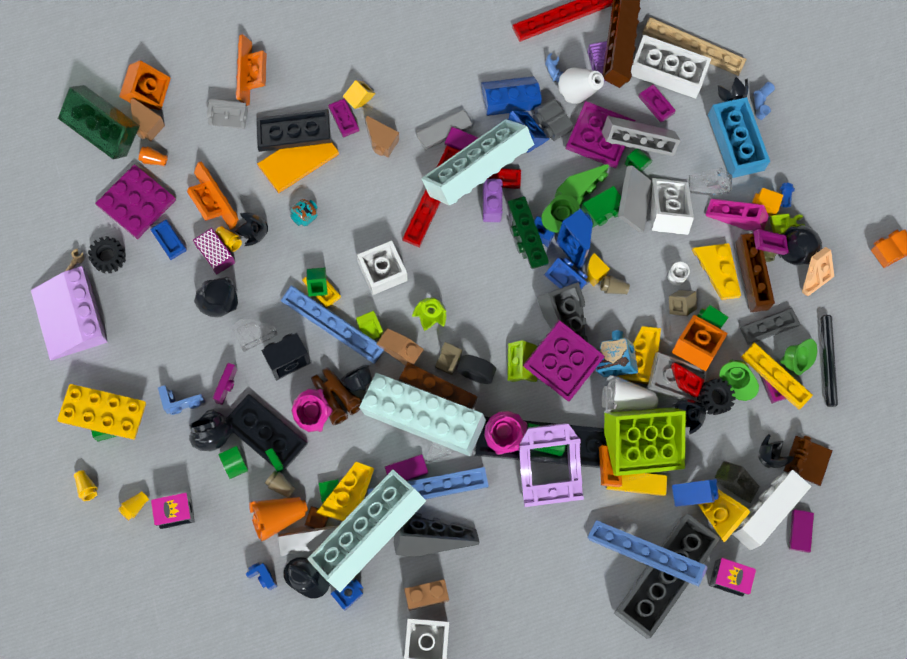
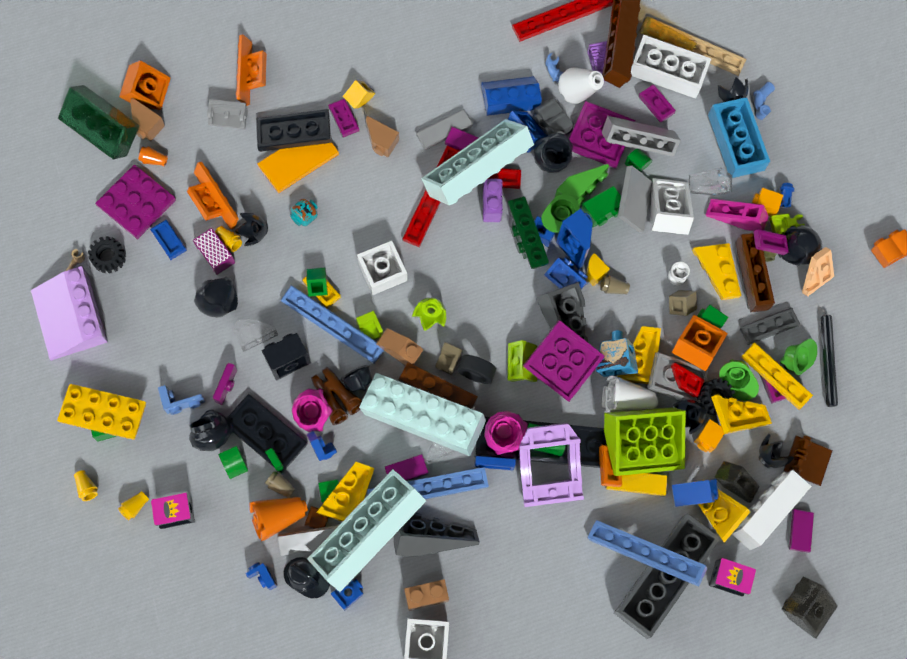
(321, 450): none -> blue bracket
(495, 463): none -> blue tile
(553, 152): none -> black helmet
(666, 34): none -> clear yellow slope
(709, 436): none -> light orange brick
(740, 416): none -> yellow wing
(809, 606): none -> clear smoke slope

